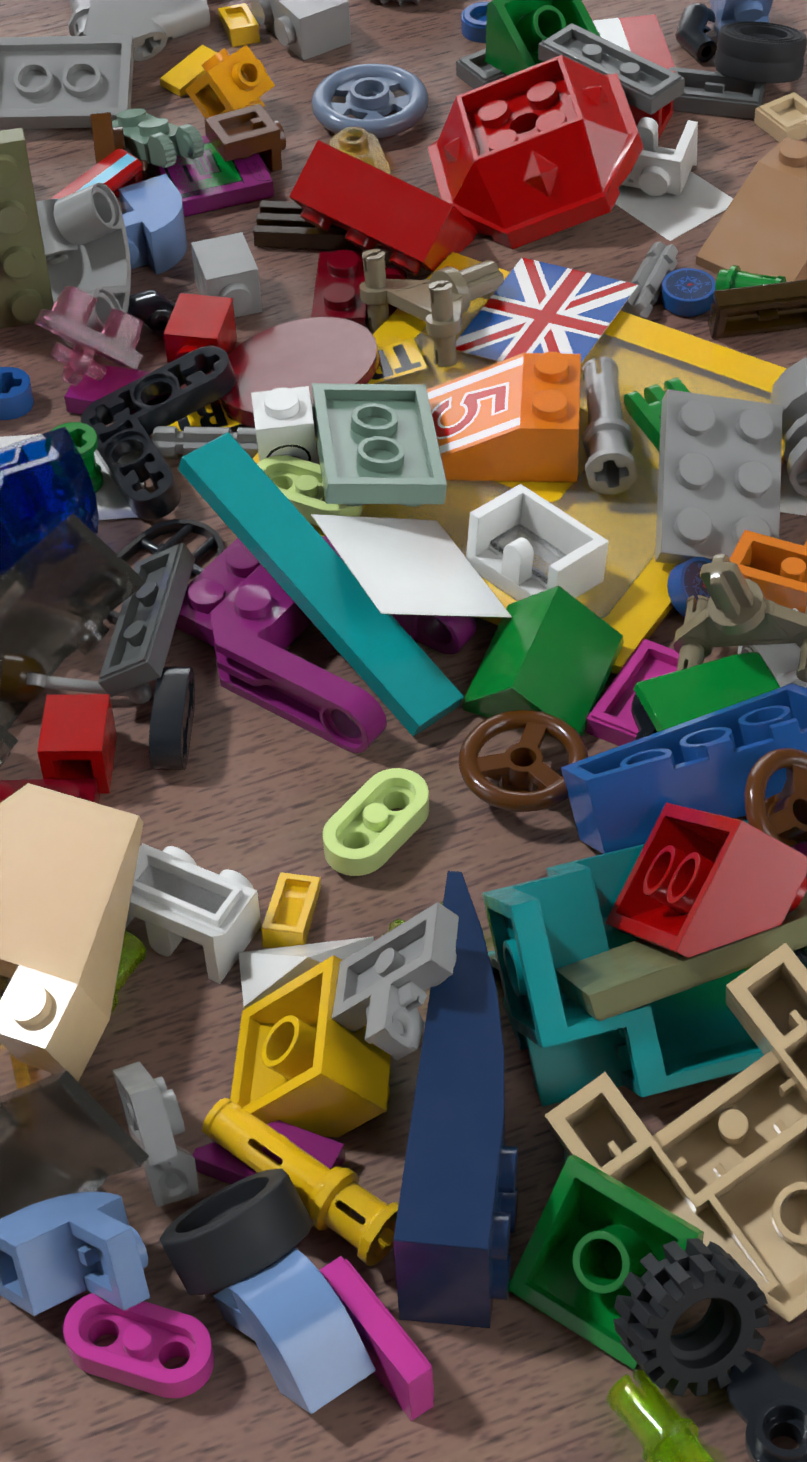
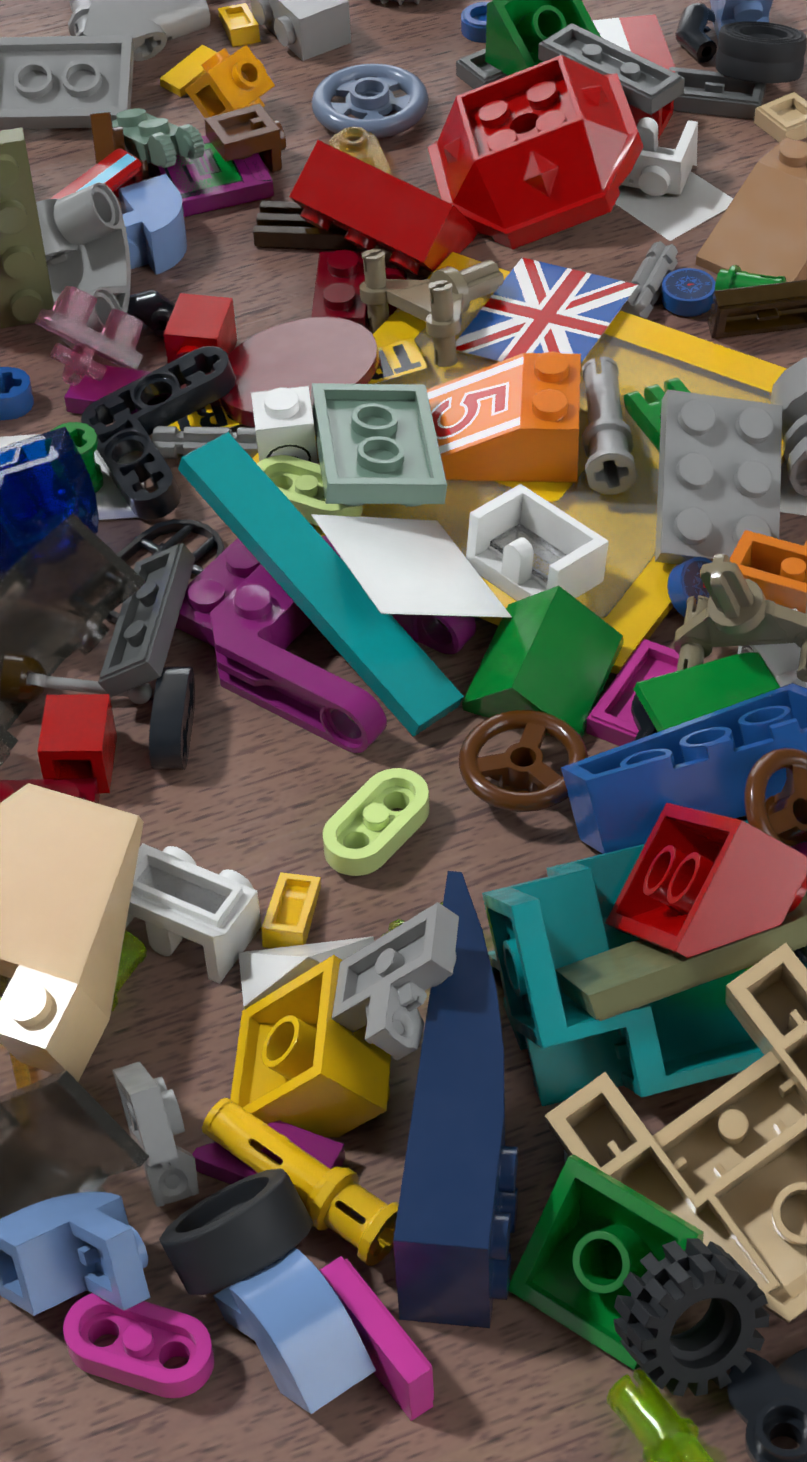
(228, 270): light grey brick -> none

